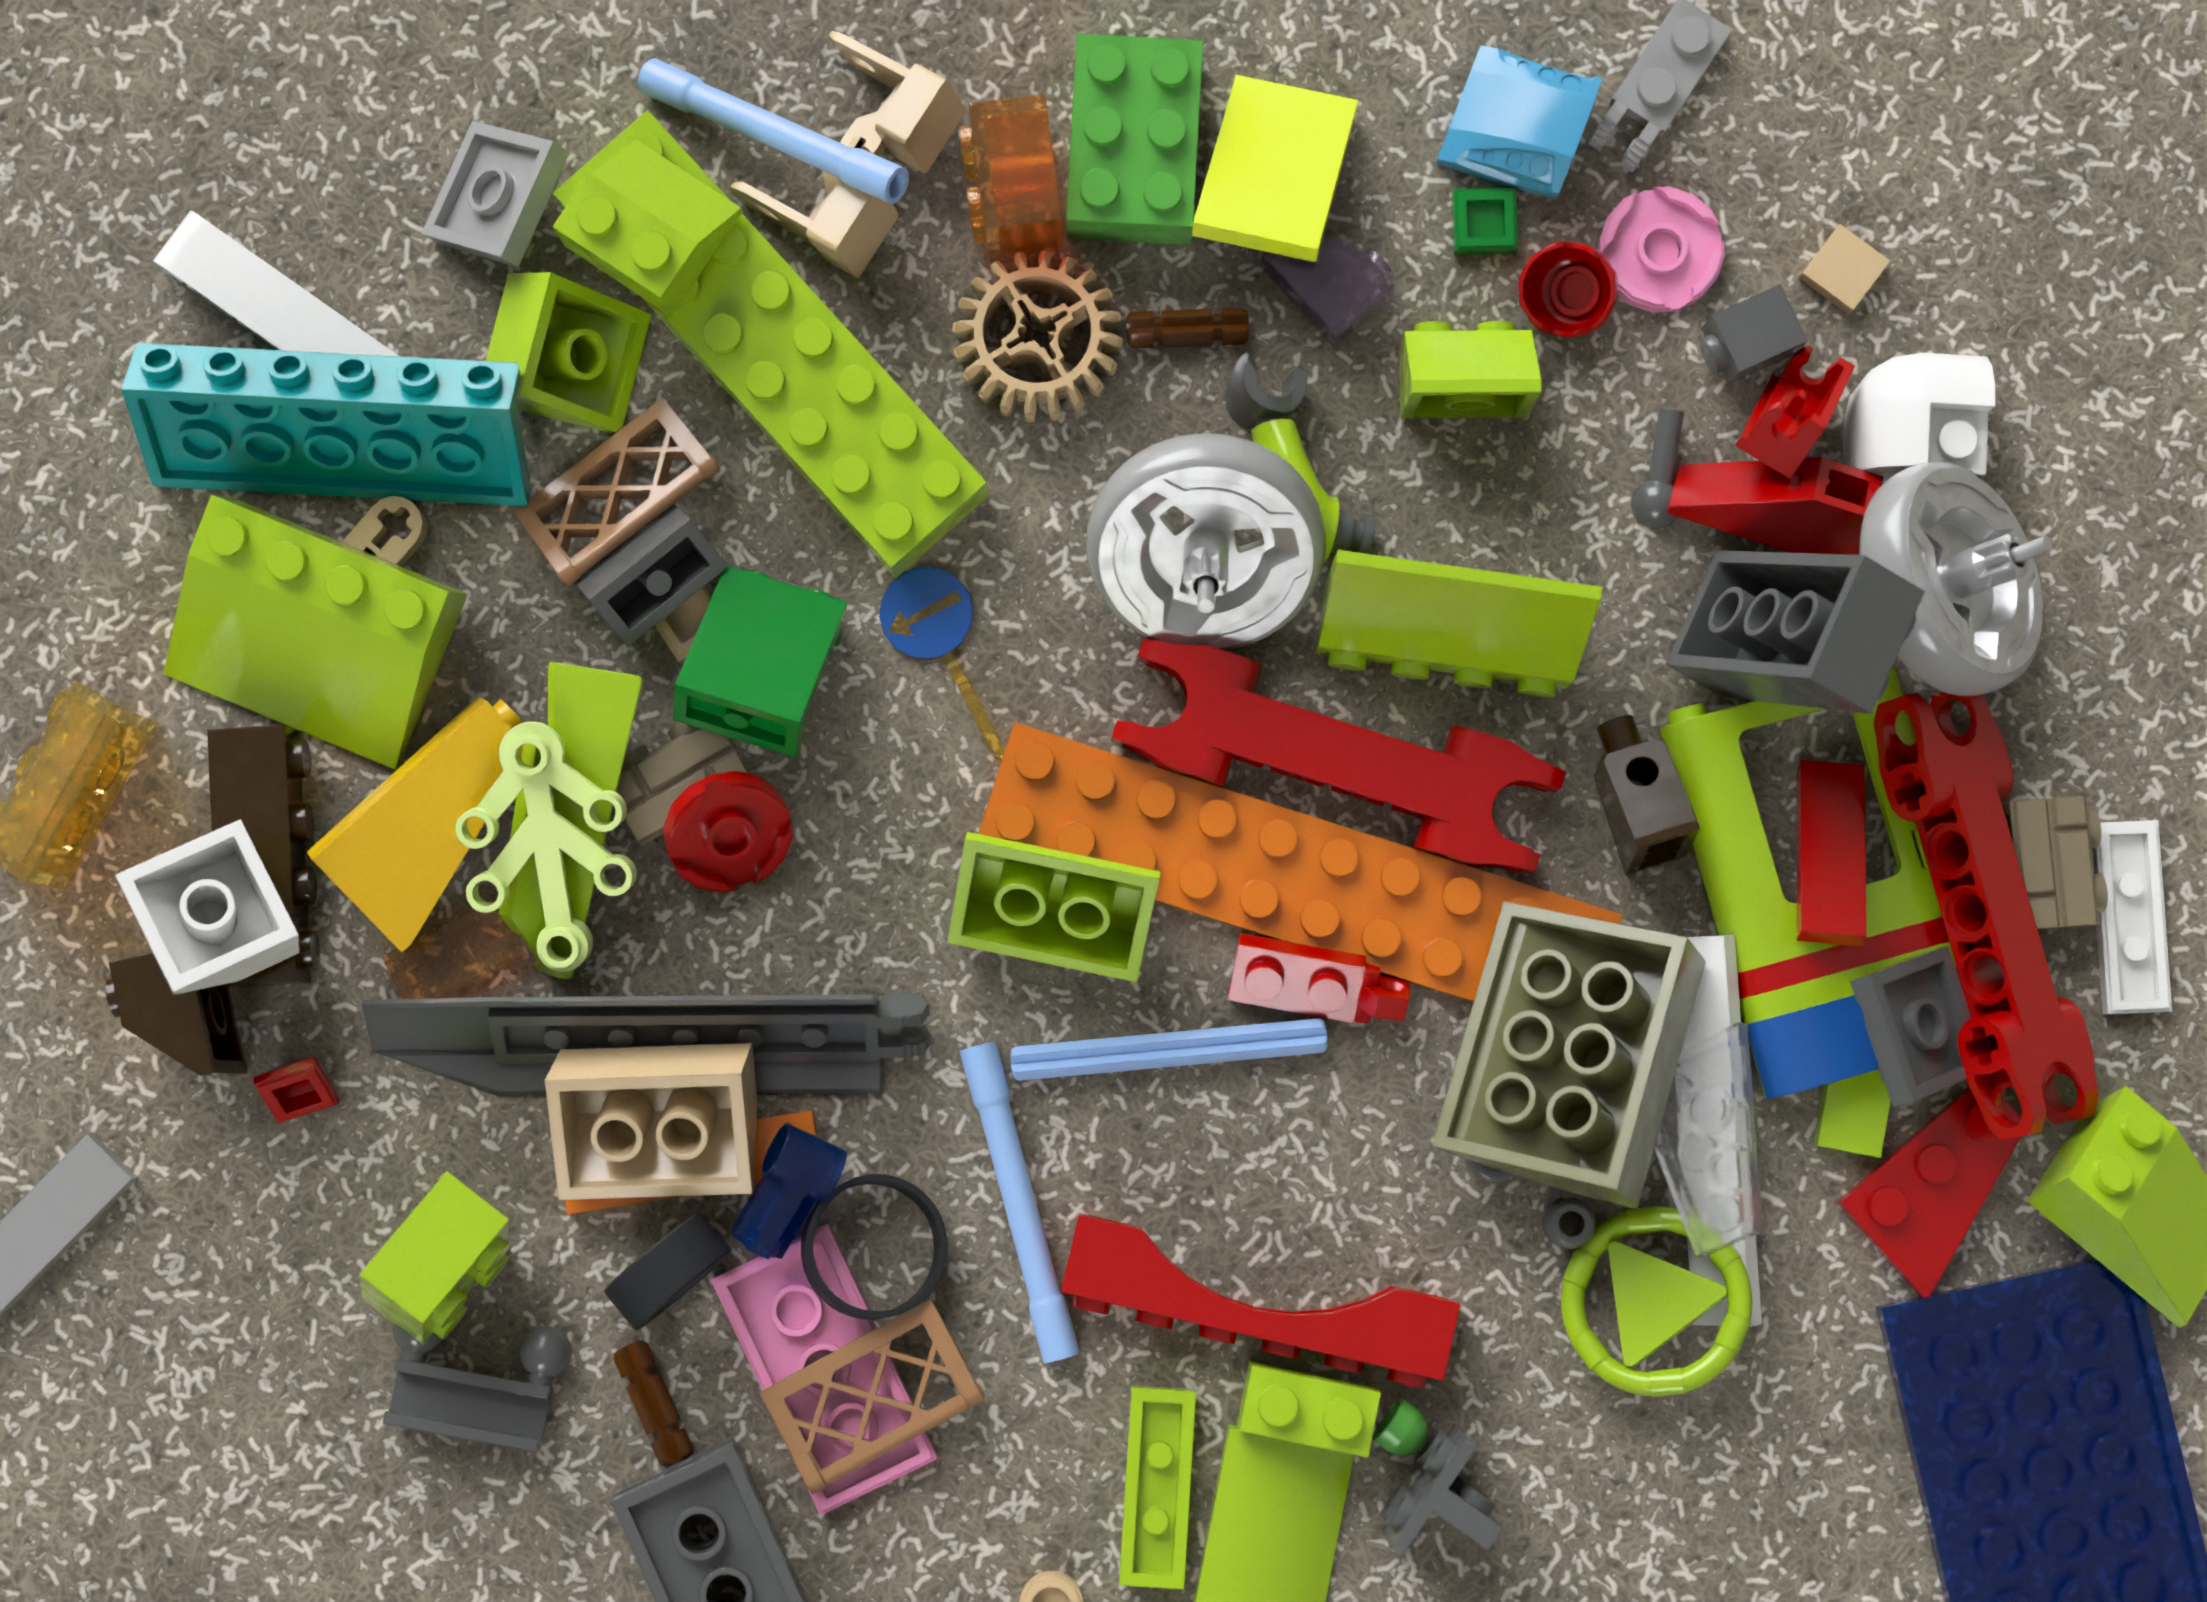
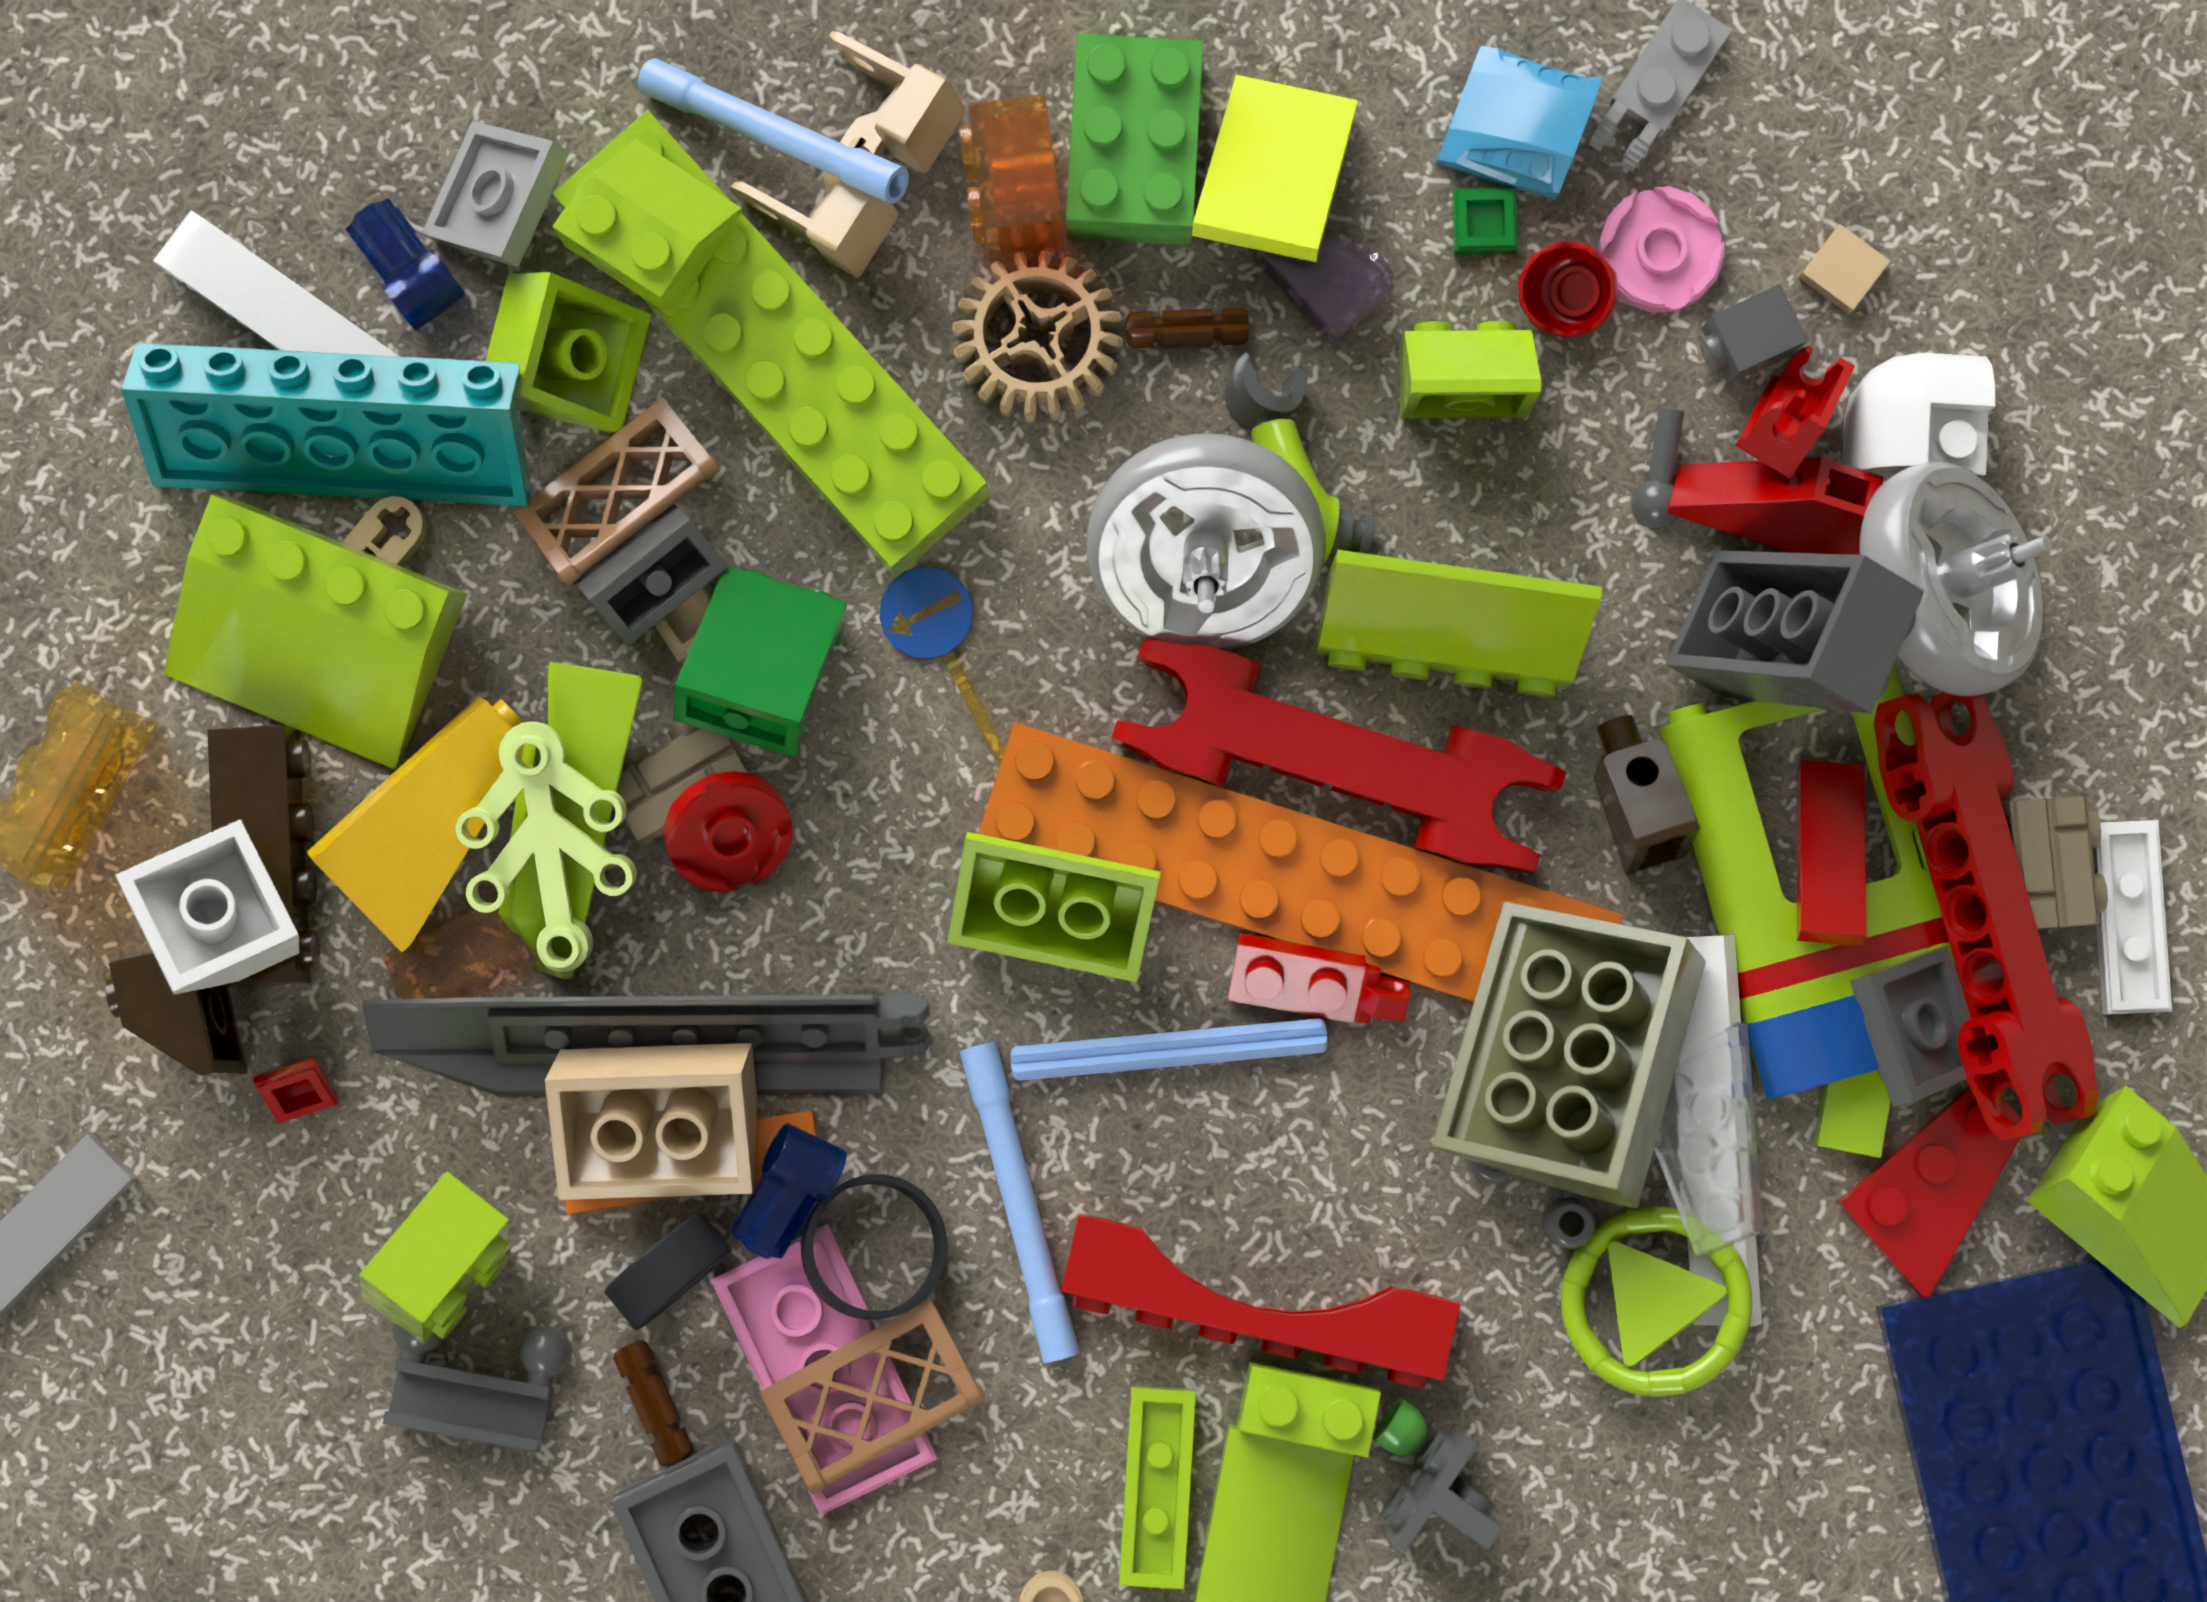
(412, 275): none -> clear blue piece

